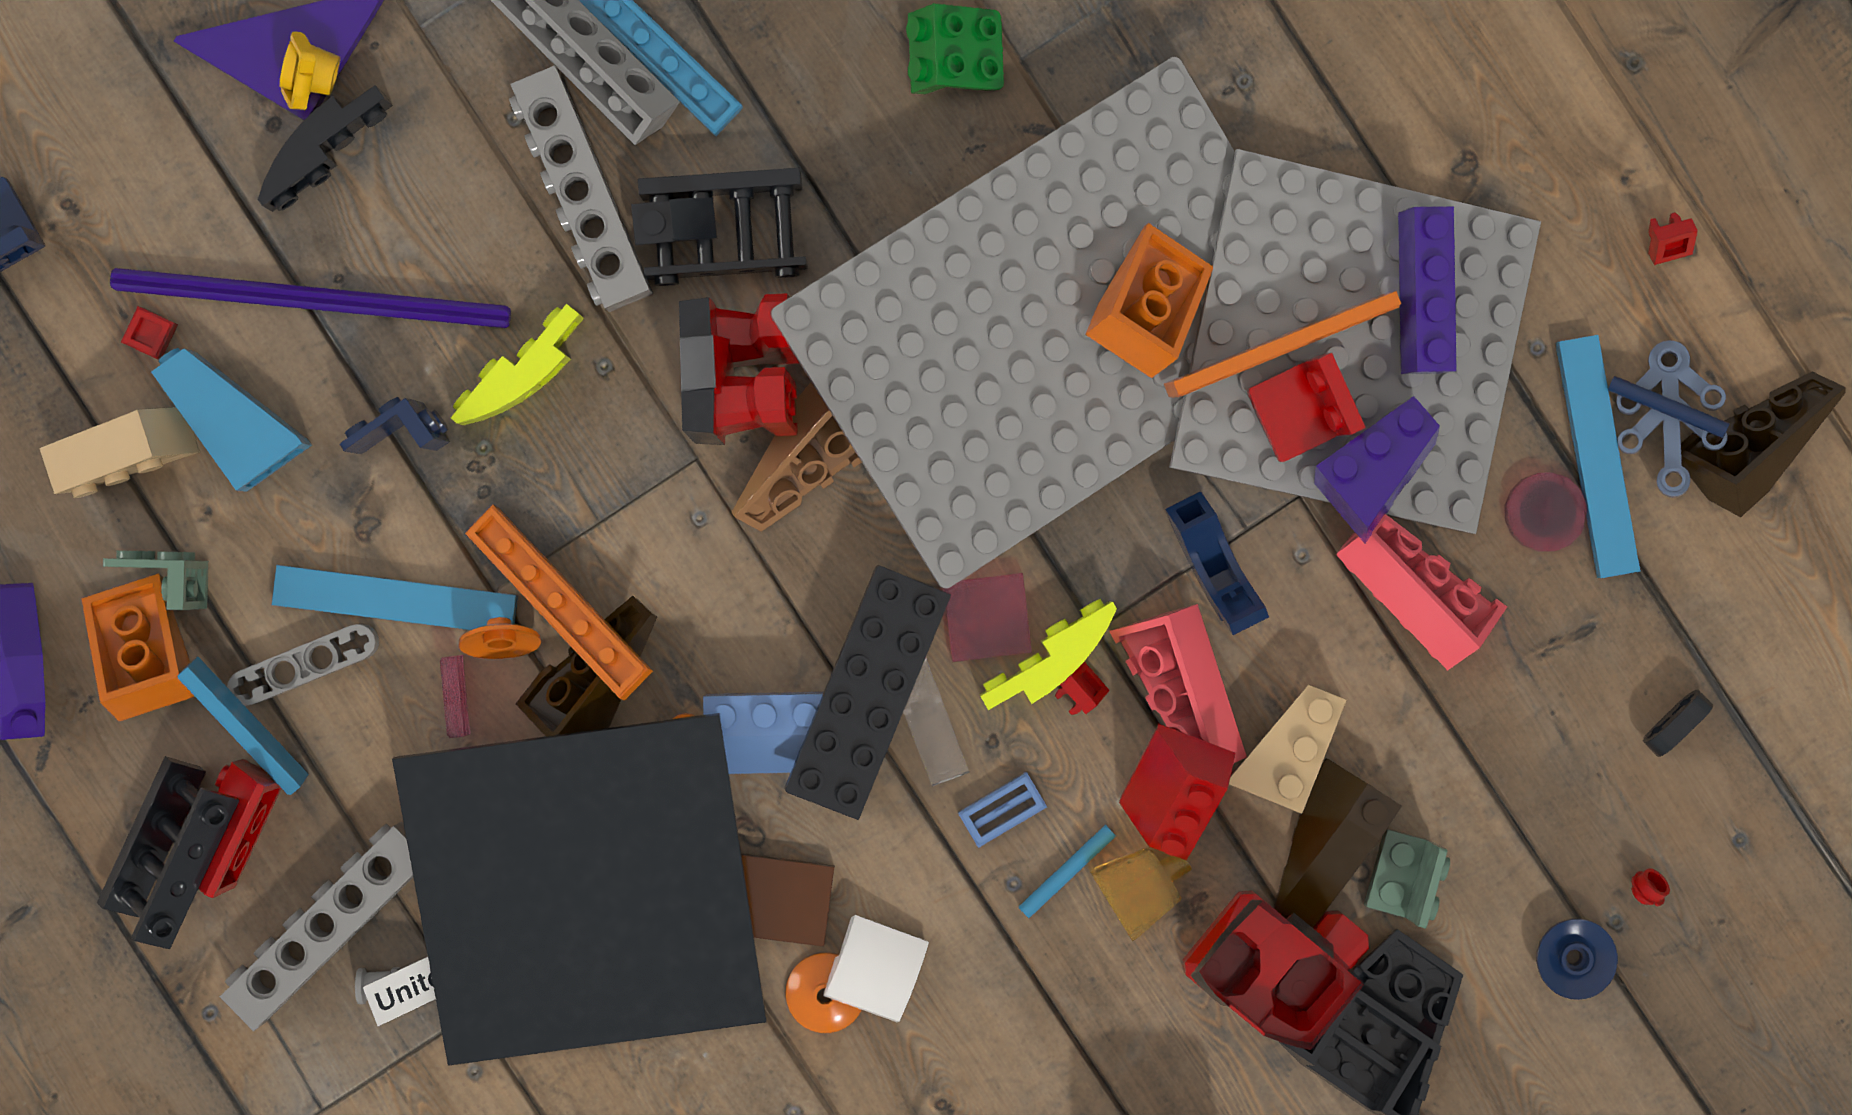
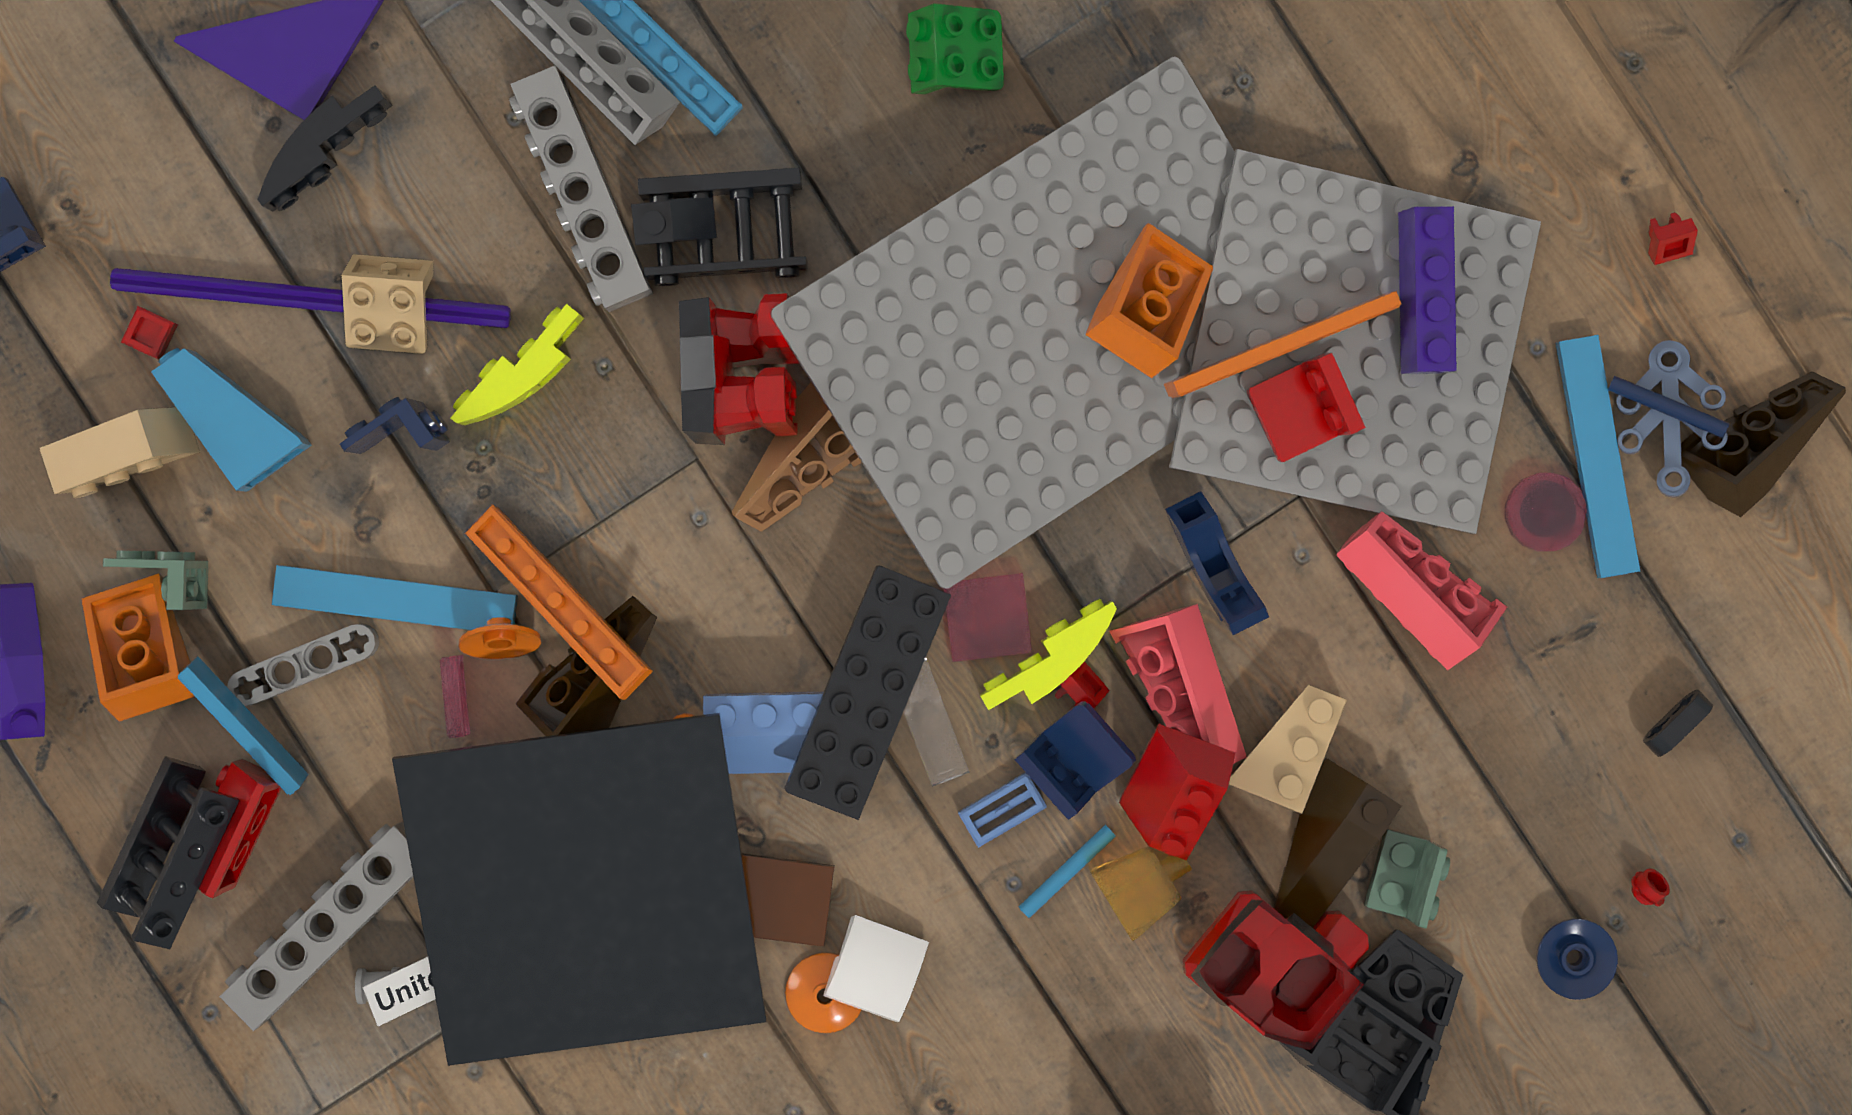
(306, 71): yellow piece -> none
(386, 303): none -> tan bracket
(1075, 758): none -> dark blue bracket
(1376, 466): dark purple wedge -> none

